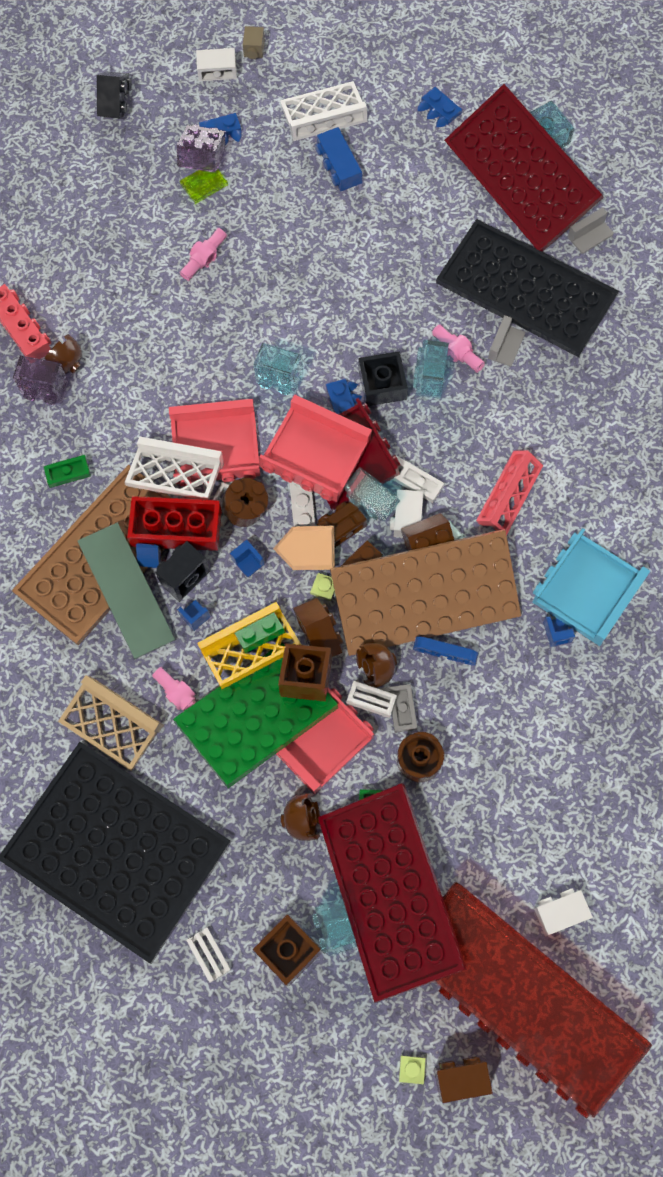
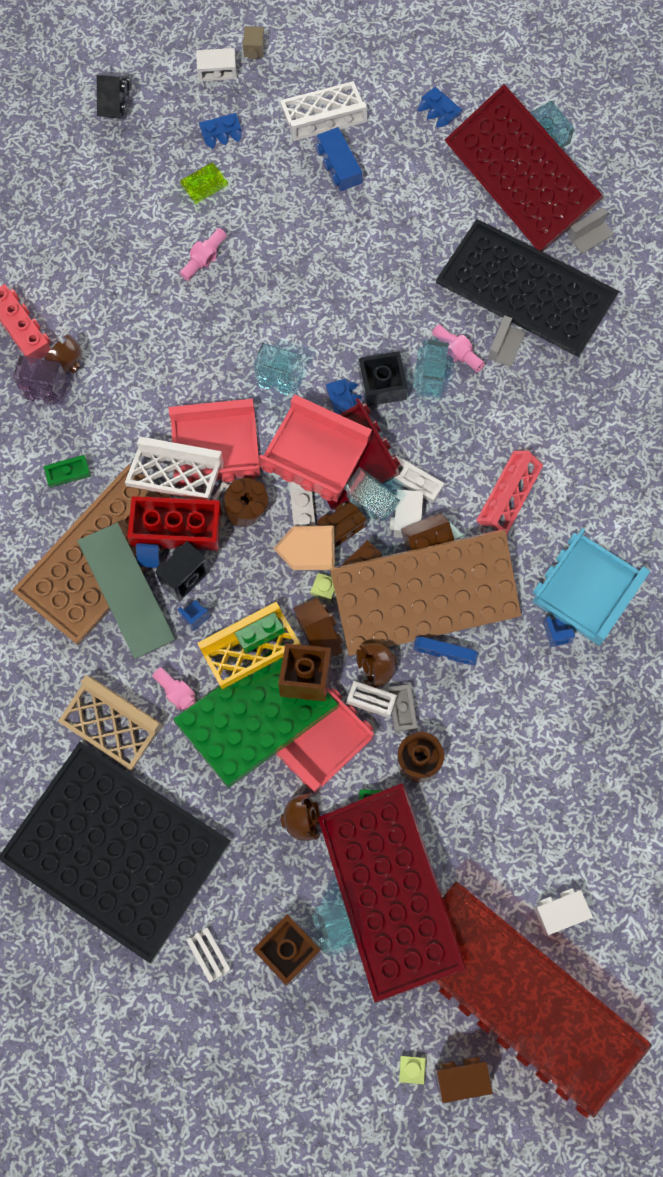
(201, 148): clear purple brick -> none
(247, 558): blue panel -> none

